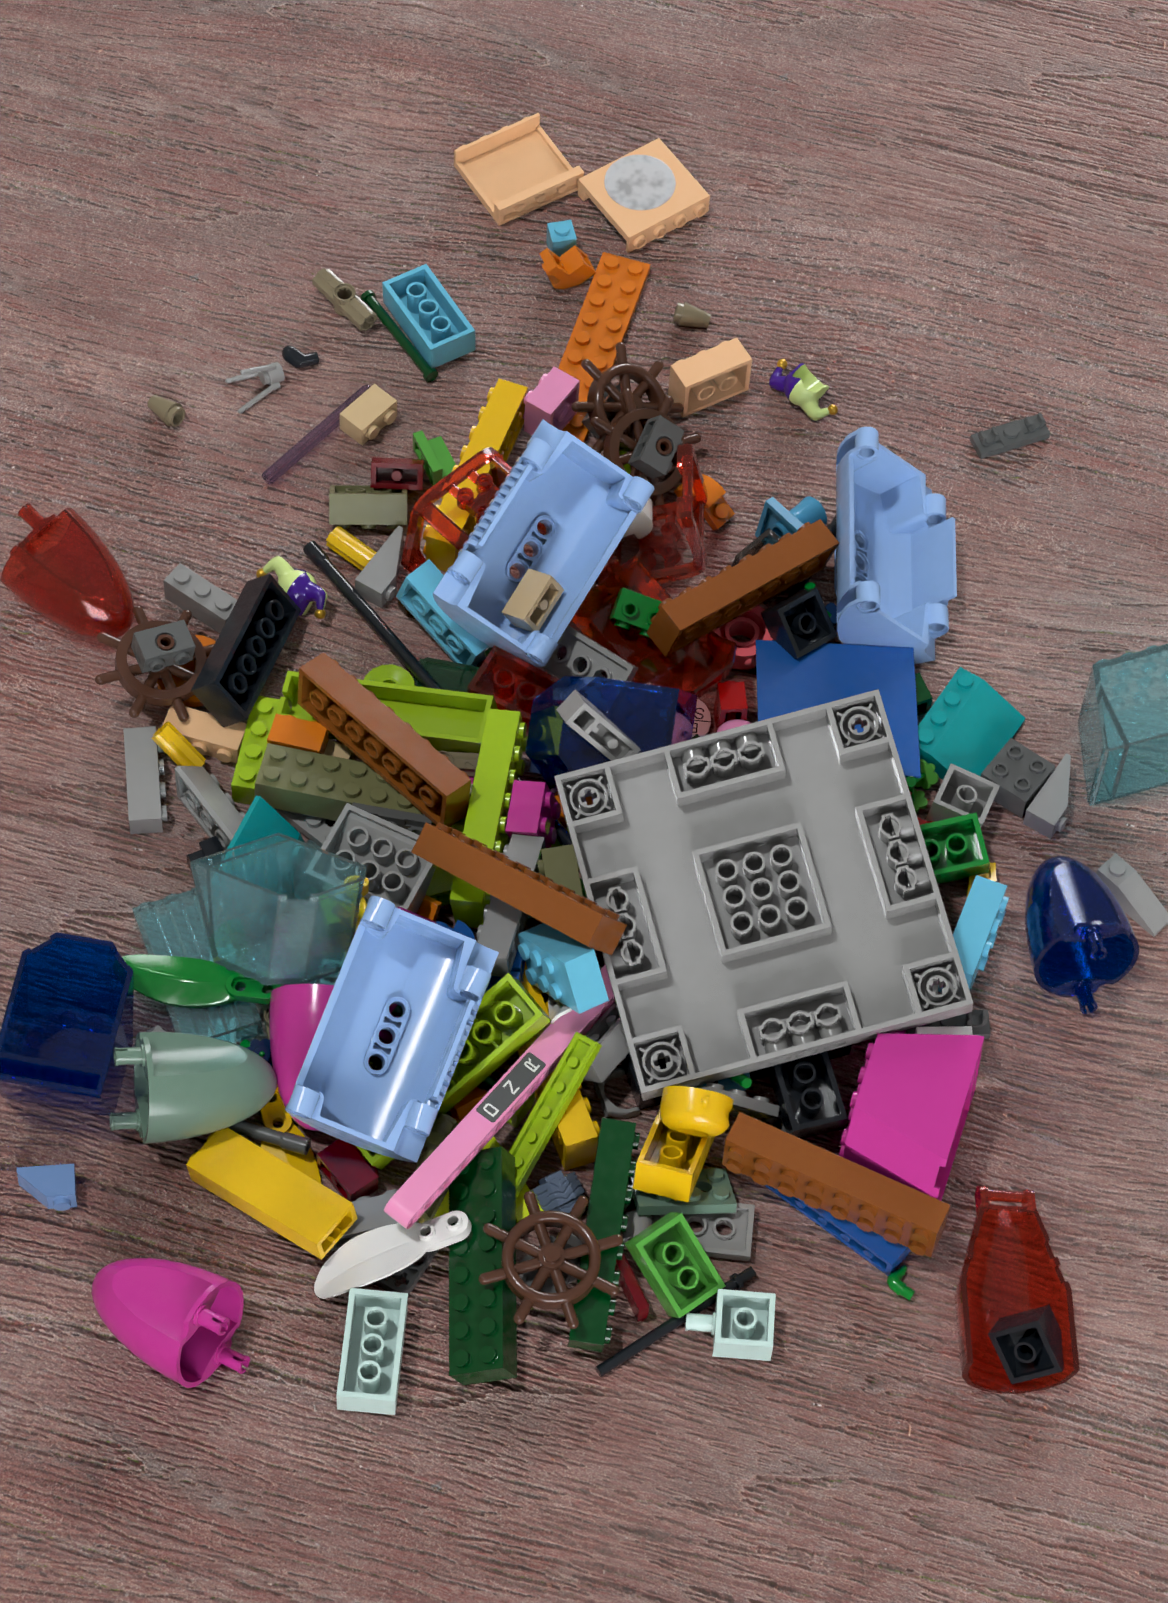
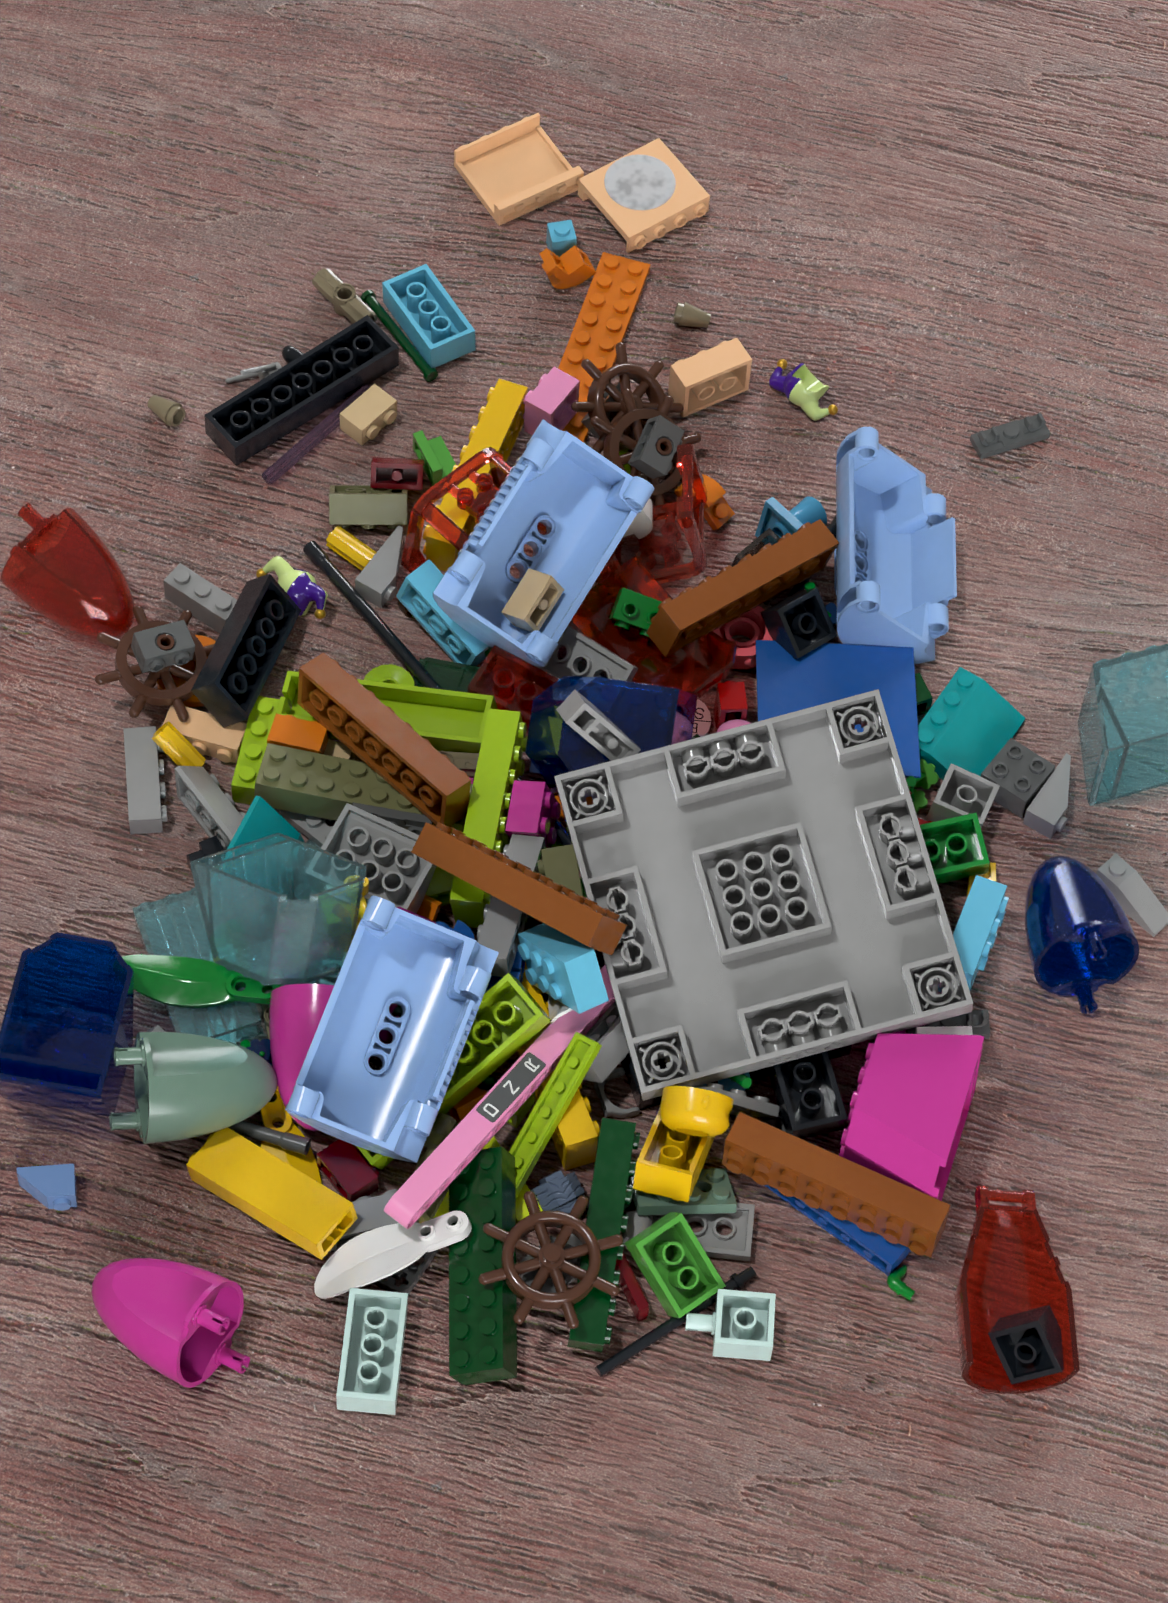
(301, 390): none -> black brick

